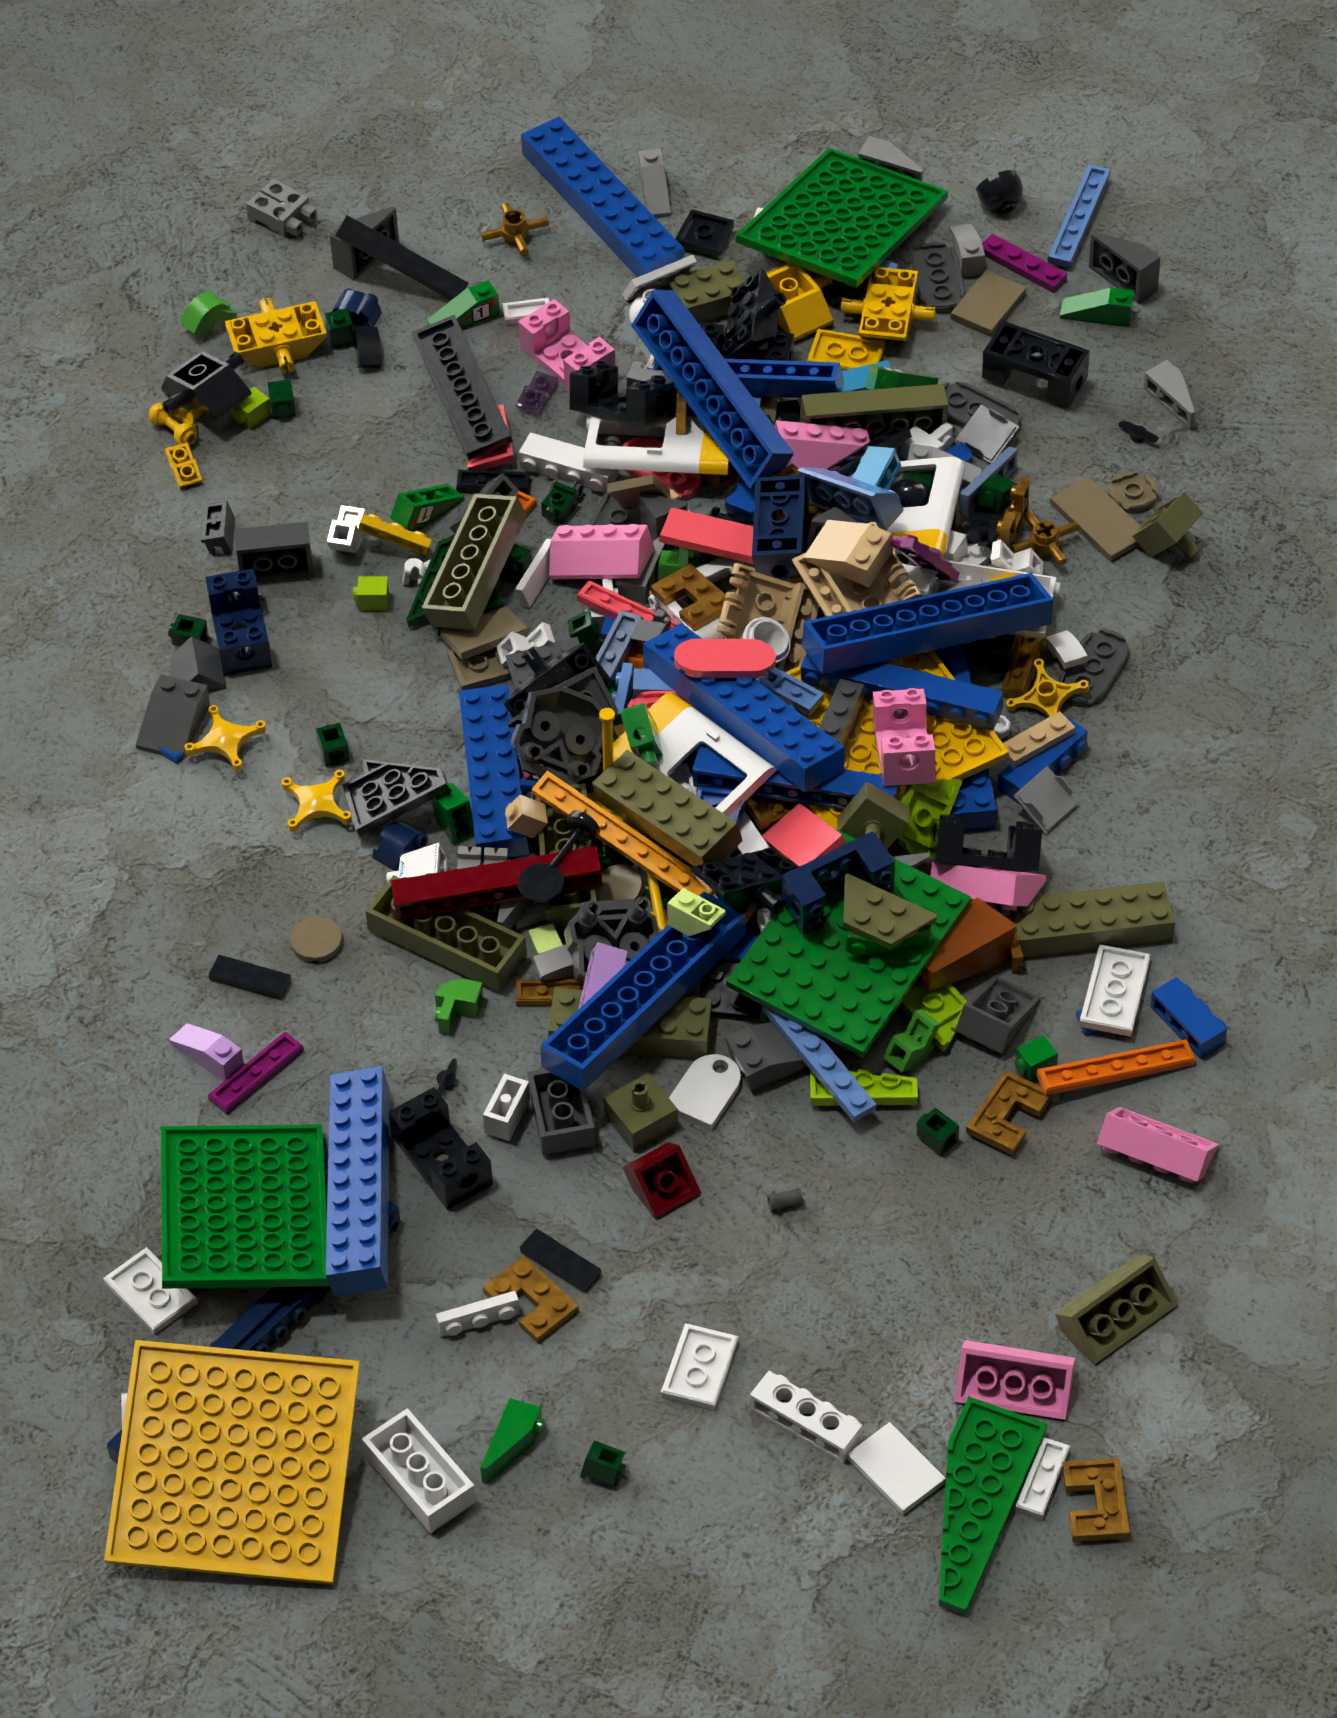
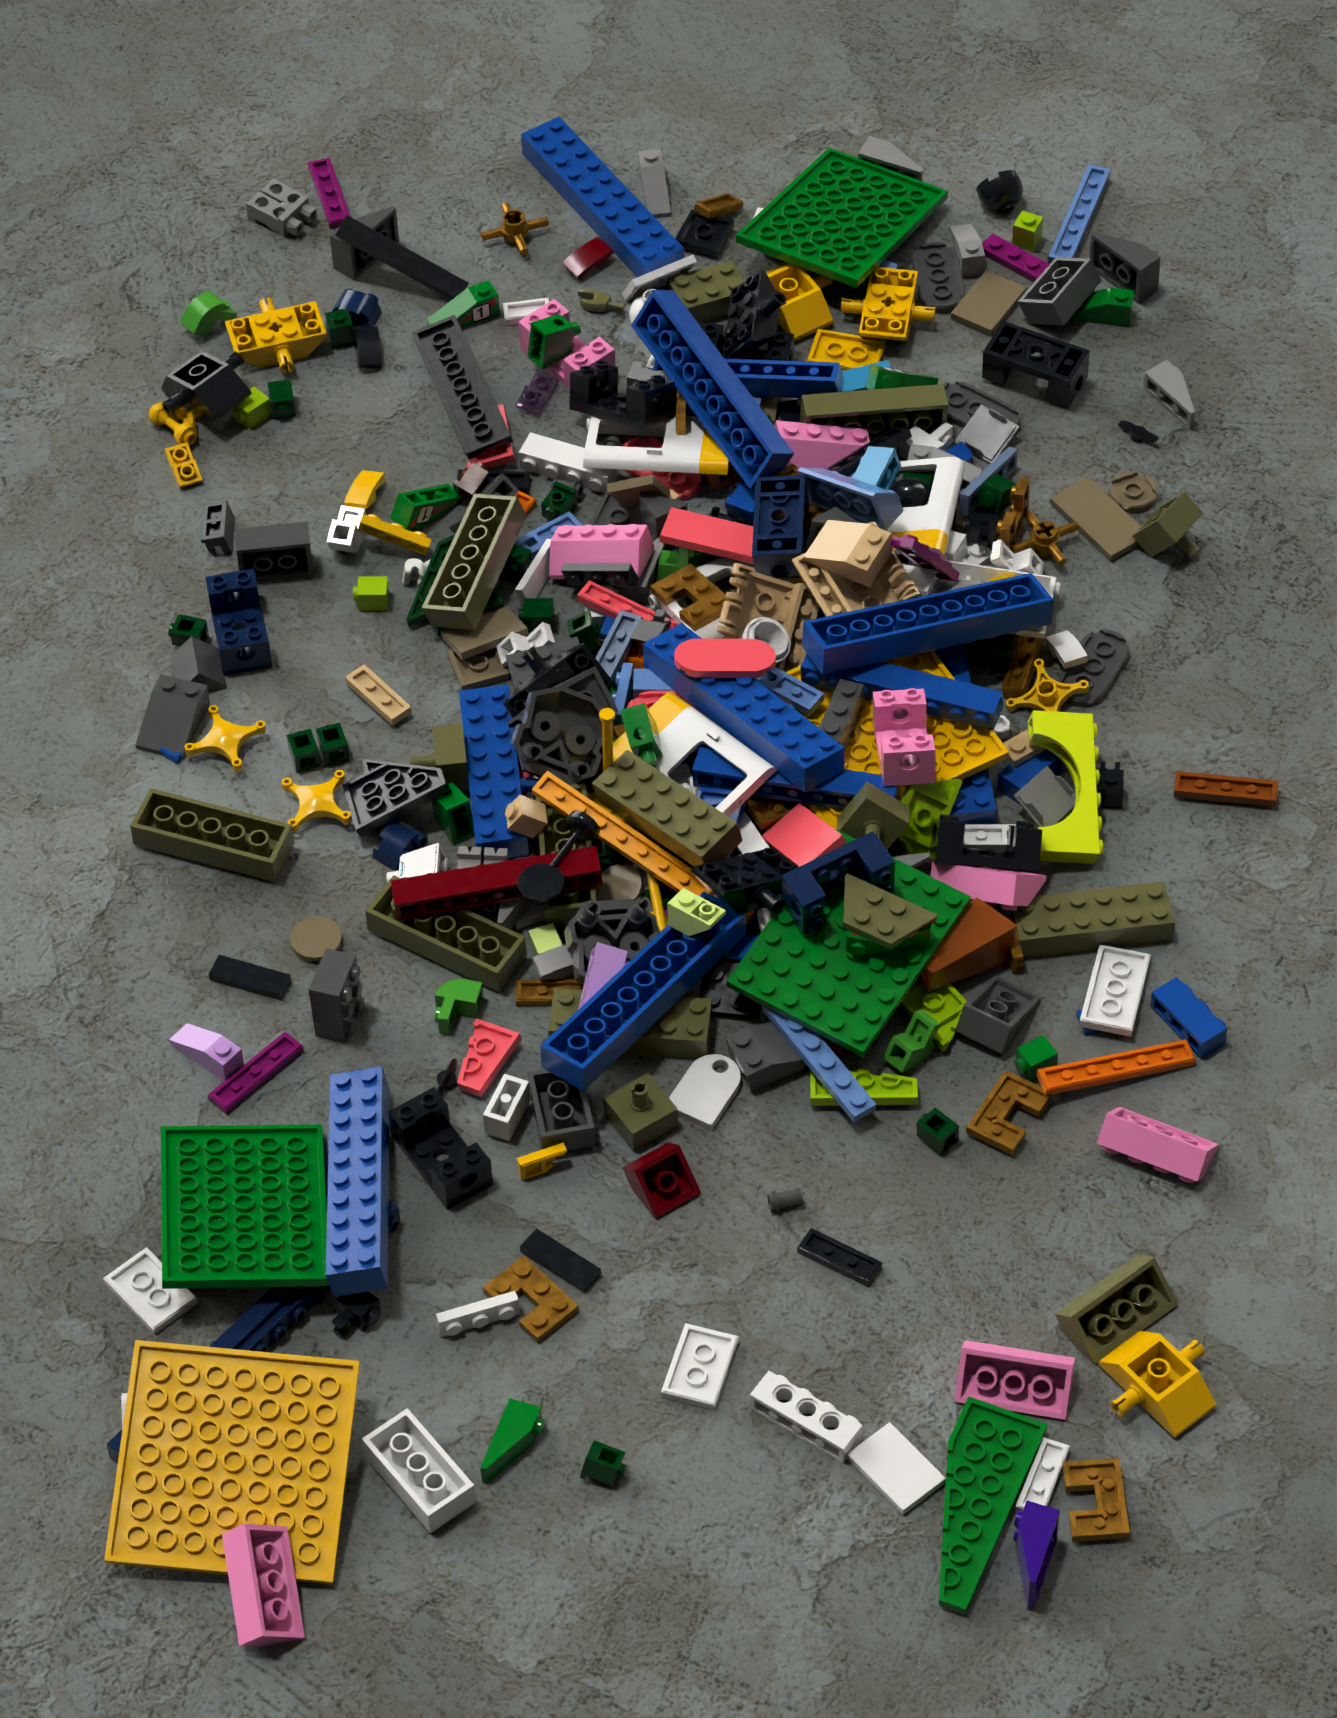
(212, 834): none -> olive brick
(263, 1585): none -> bright pink slope
(303, 750): none -> dark green brick
(328, 191): none -> magenta tile
(336, 995): none -> dark grey brick
(357, 1310): none -> black brick
(363, 490): none -> yellow slope
(378, 695): none -> tan plate
(448, 755): none -> olive brick
(472, 480): none -> brick
(486, 1056): none -> coral wing
(537, 611): none -> dark green brick
(539, 1161): none -> yellow tile
(545, 532): none -> medium blue plate
(551, 340): none -> green torso
(587, 256): none -> dark red slope
(597, 301): none -> olive hand
(600, 573): none -> black plate
(718, 205): none -> pearl gold tile
(839, 1257): none -> black tile
(986, 836): none -> white plate
(1027, 231): none -> lime brick
(1036, 1539): none -> dark purple slope
(1059, 291): none -> dark grey brick
(1072, 740): none -> neon yellow arch
(1111, 786): none -> black brick
(1159, 1380): none -> yellow slope
(1225, 788): none -> dark orange plate

